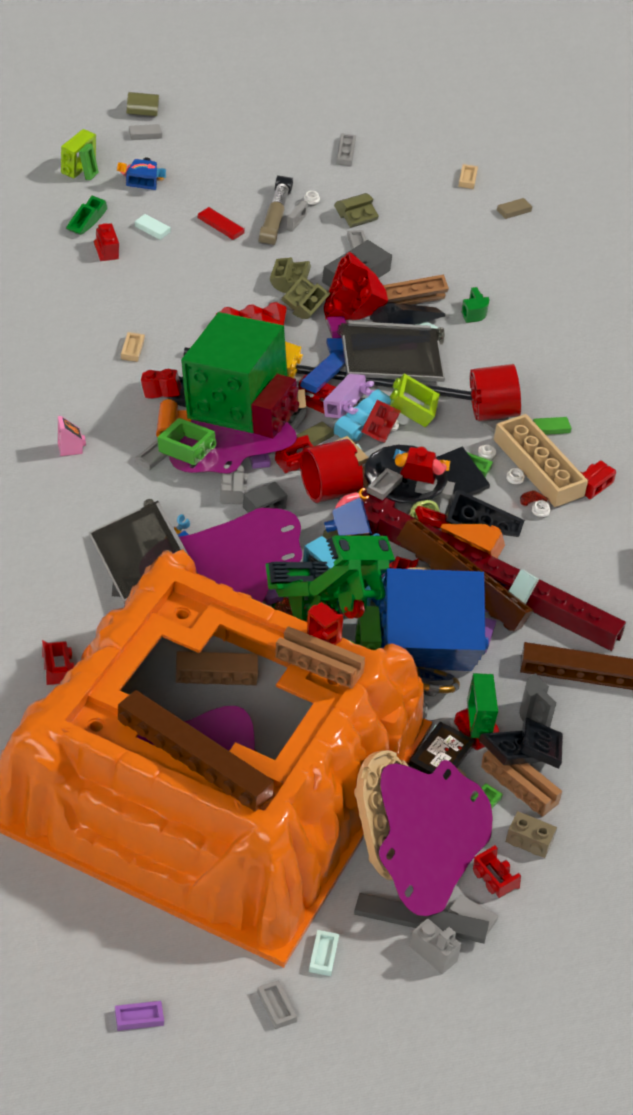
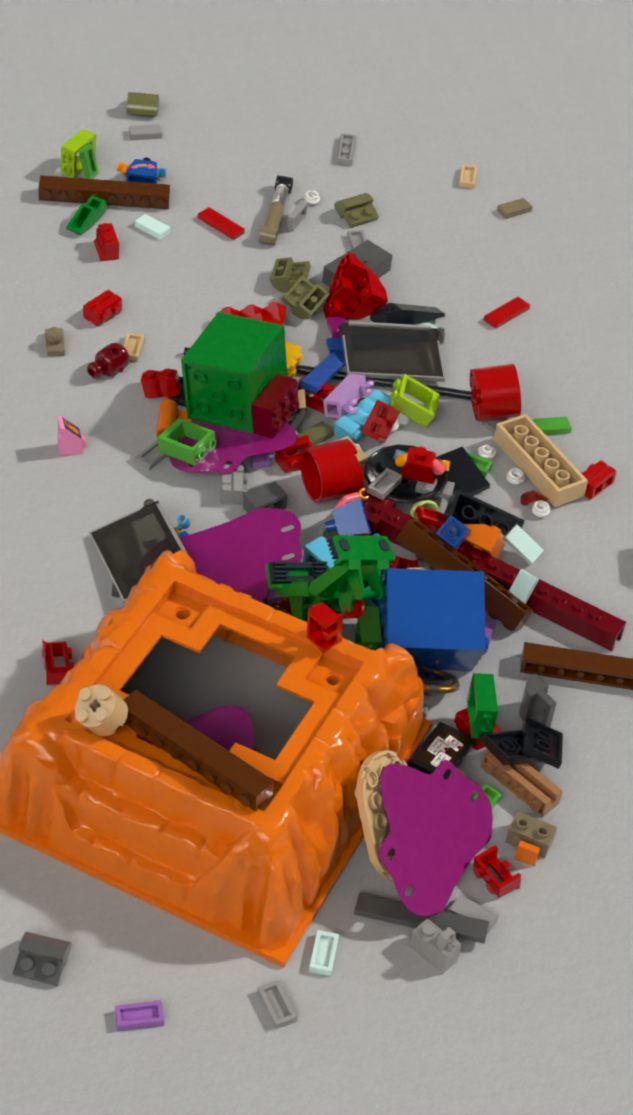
(41, 958): none -> dark grey brick
(54, 341): none -> dark tan tile
(100, 709): none -> tan brick
(102, 307): none -> red brick
(109, 361): none -> dark red piece
(113, 192): none -> reddish brown brick
(216, 668): medium nougat brick -> none
(320, 657): medium nougat brick -> none
(417, 290): medium nougat brick -> none
(453, 532): none -> blue piece
(475, 307): green brick -> none
(506, 312): none -> red tile
(523, 544): none -> light aqua tile
(527, 853): none -> orange tile

